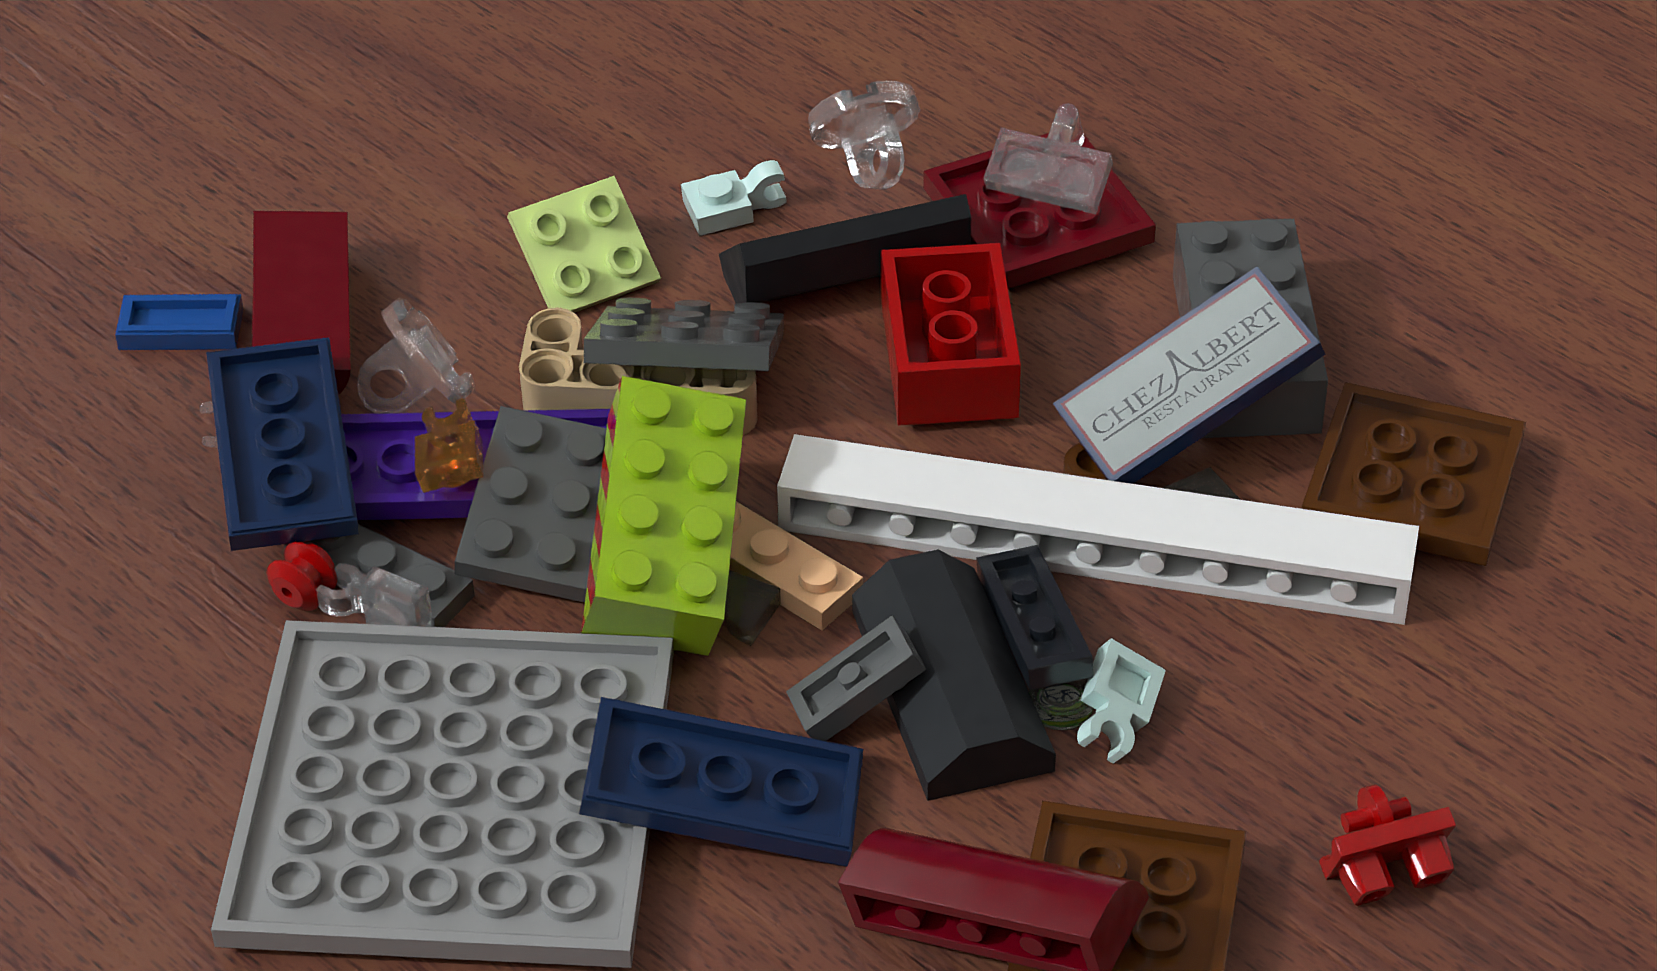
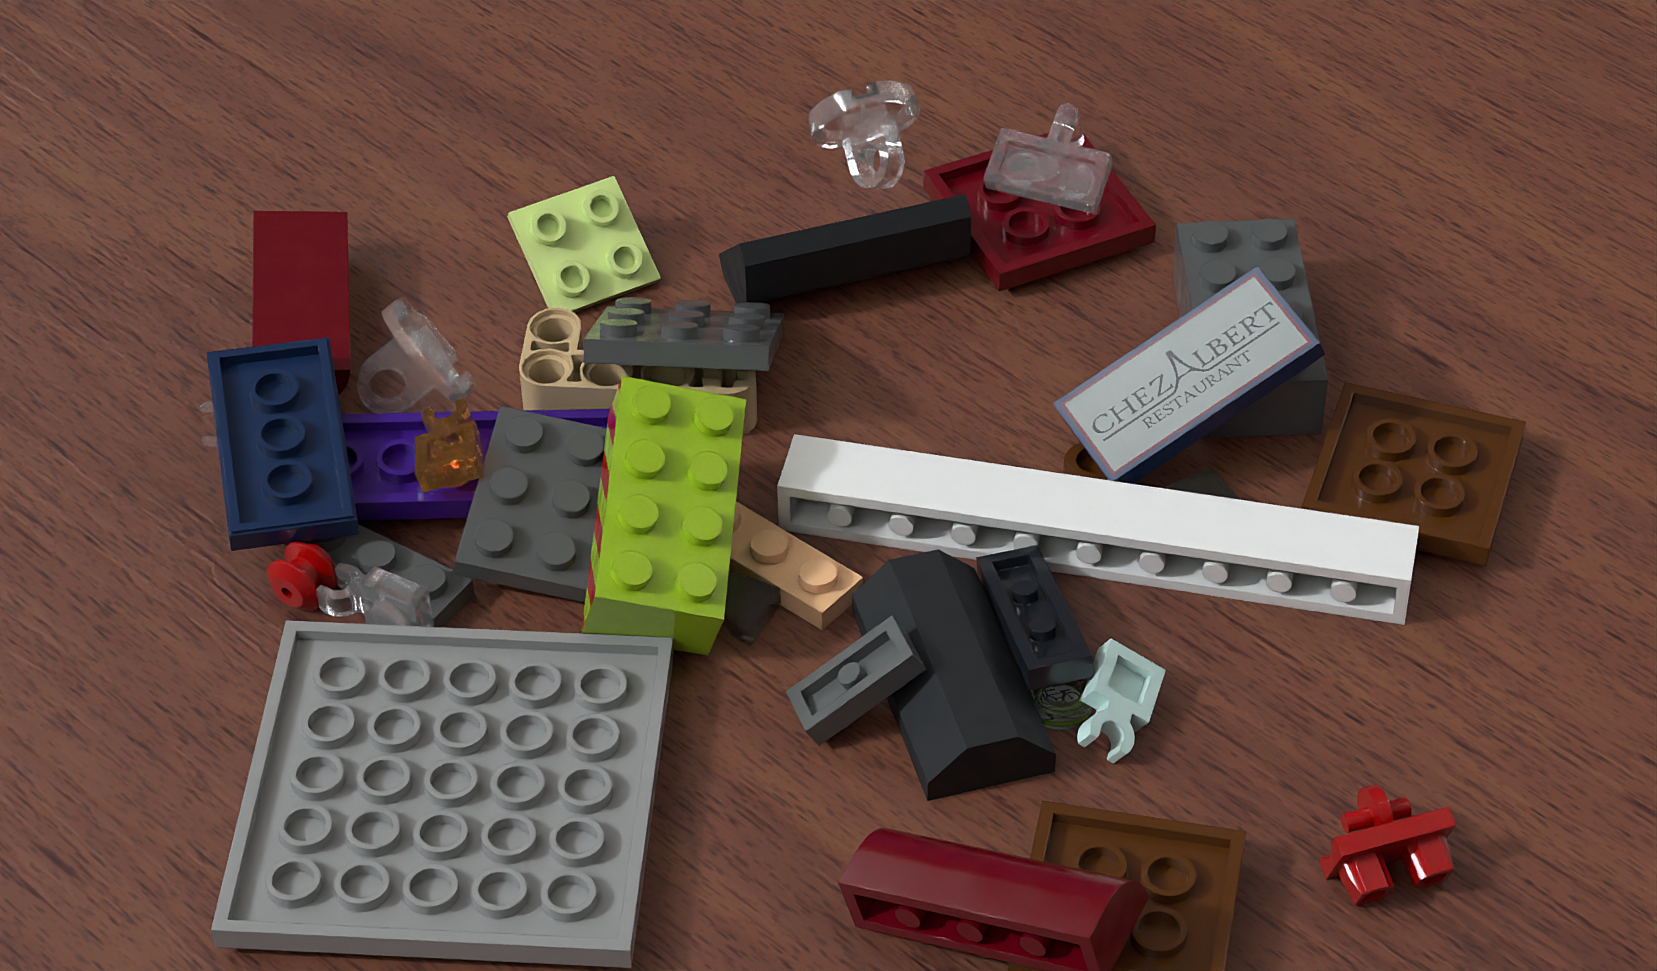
(179, 322): blue tile -> none
(723, 782): dark blue tile -> none
(728, 202): light aqua plate -> none
(950, 334): red brick -> none

